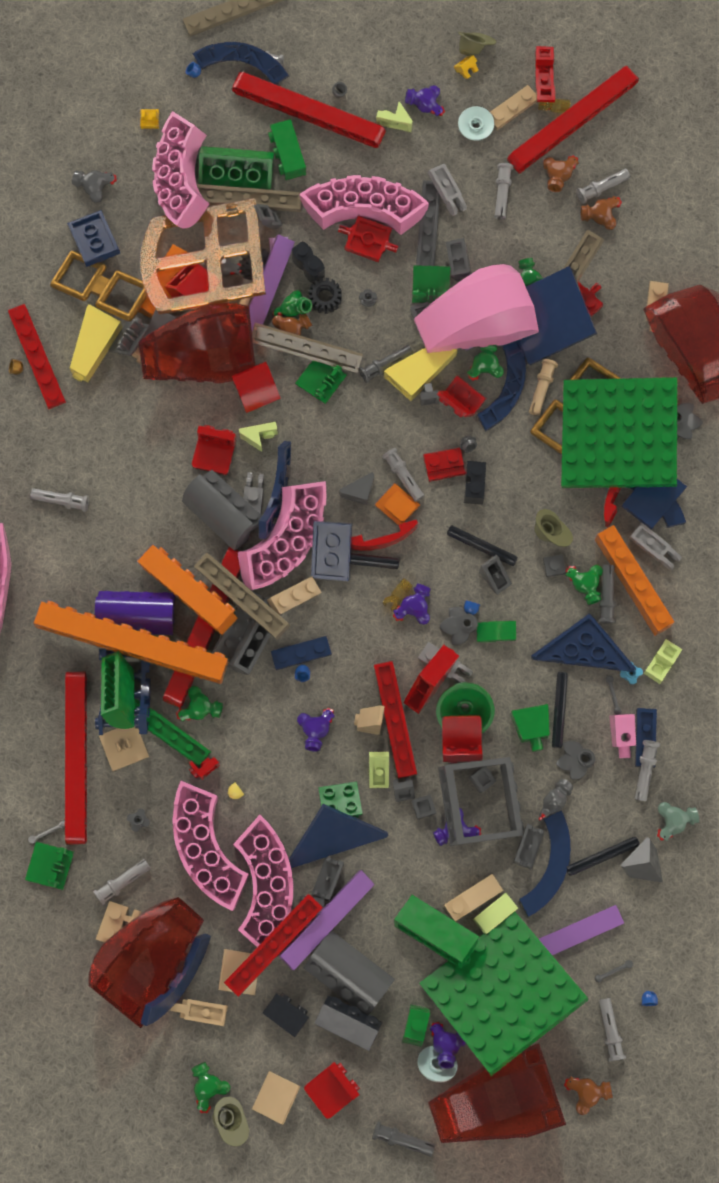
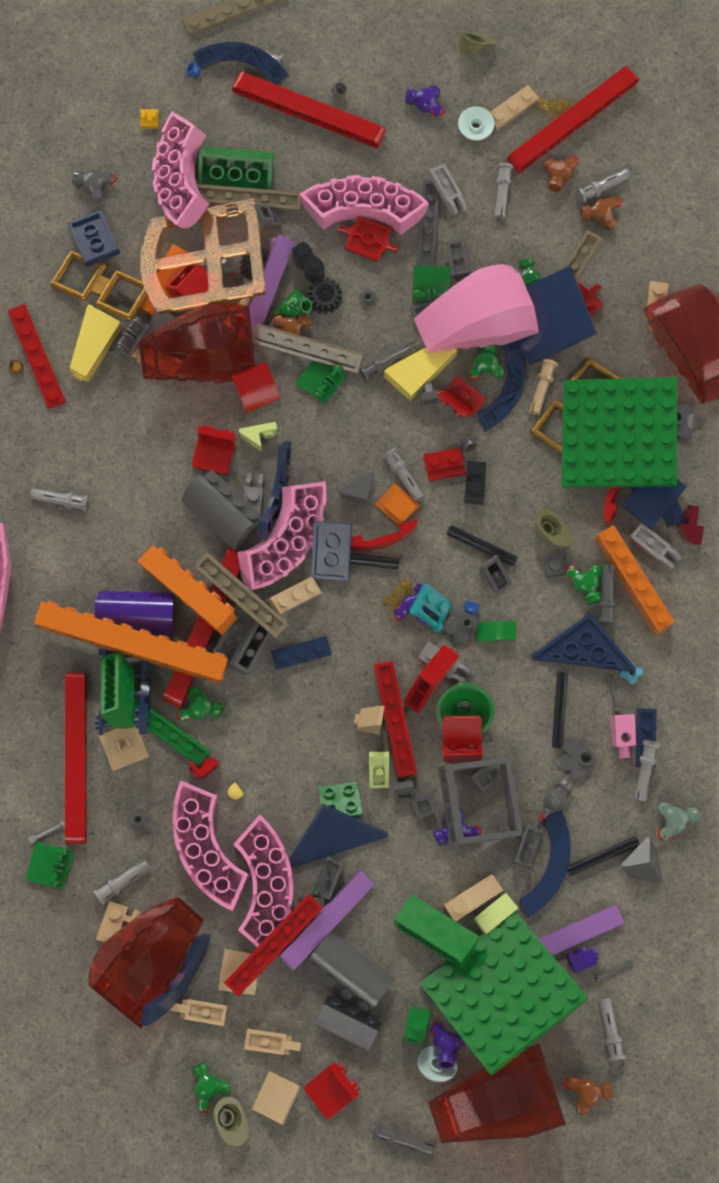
(270, 1042): none -> tan hinge
(285, 1014): black brick -> none
(287, 150): green brick -> none
(302, 673): blue hinge -> none
(315, 728): dark purple animal -> none
(399, 121): yellowish green slope -> none
(433, 602): none -> teal plate
(464, 65): yellow tile -> none
(532, 725): green torso -> none
(544, 74): red slope -> none
(583, 959): none -> dark purple brick
(649, 998): blue hinge -> none
(663, 661): yellowish green slope -> none
(690, 530): none -> dark red brick

